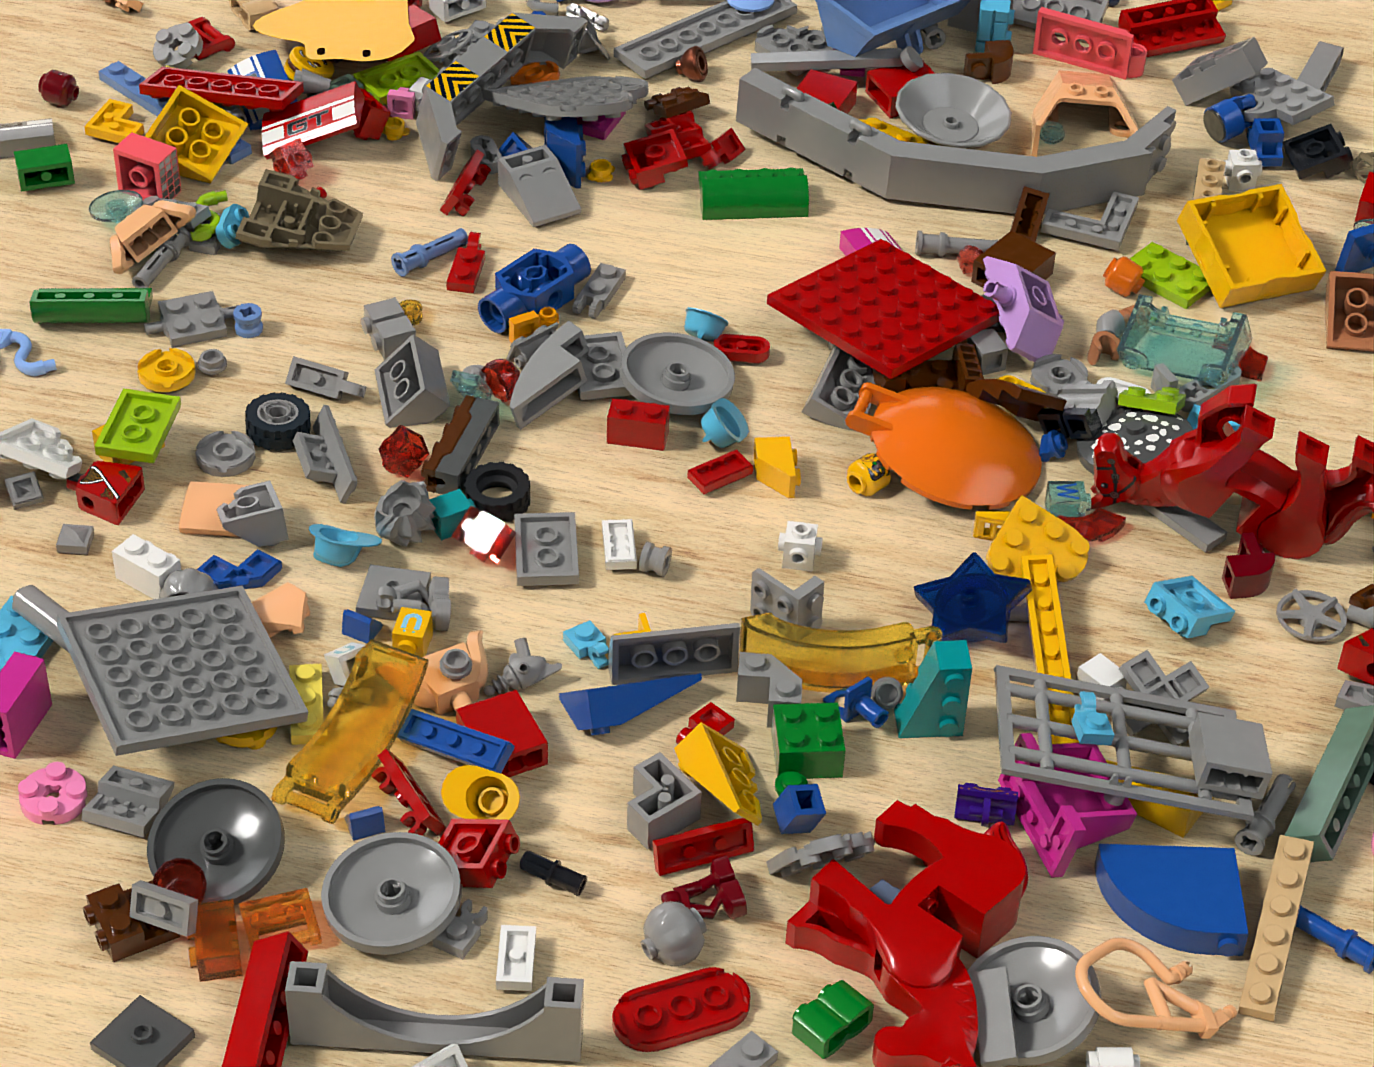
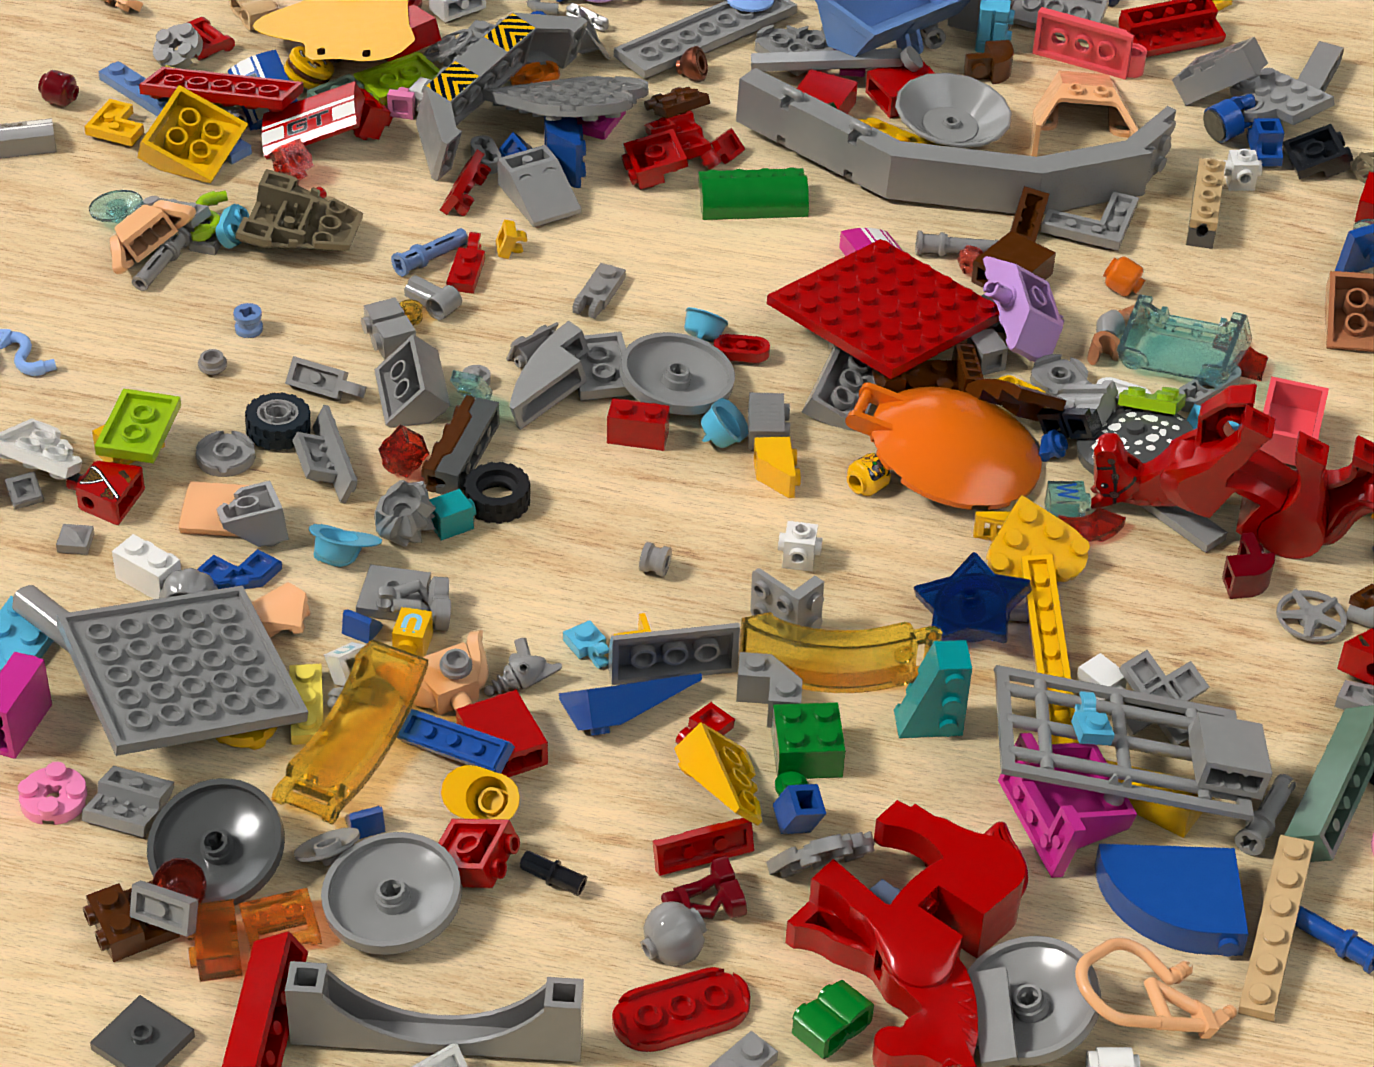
(44, 167): green brick -> none
(91, 305): green brick -> none
(147, 167): coral brick -> none
(166, 370): yellow plate -> none
(191, 319): light grey plate -> none
(312, 82): light grey cone -> none
(327, 846): none -> light grey dish
(395, 128): yellow plate -> none
(408, 794): red plate -> none
(437, 300): none -> light grey piece
(462, 931): light grey plate -> none
(484, 535): brick -> none
(501, 378): clear red hair -> none
(507, 239): none -> yellow tile
(516, 958): white plate -> none
(527, 323): light orange plate -> none
(533, 283): blue brick -> none
(546, 549): light grey plate -> none
(601, 171): yellow plate -> none
(619, 544): white plate -> none
(663, 801): light grey brick -> none
(720, 471): red plate -> none
(767, 416): none -> light grey brick
(859, 702): blue bracket -> none
(887, 692): light grey plate -> none
(986, 804): dark purple hips -> none
(1052, 132): clear light blue plate -> none
(1163, 378): light grey tile -> none
(1171, 275): lime plate -> none
(1187, 606): medium azure plate -> none
(1250, 245): yellow tile -> none
(1296, 409): none -> coral piece

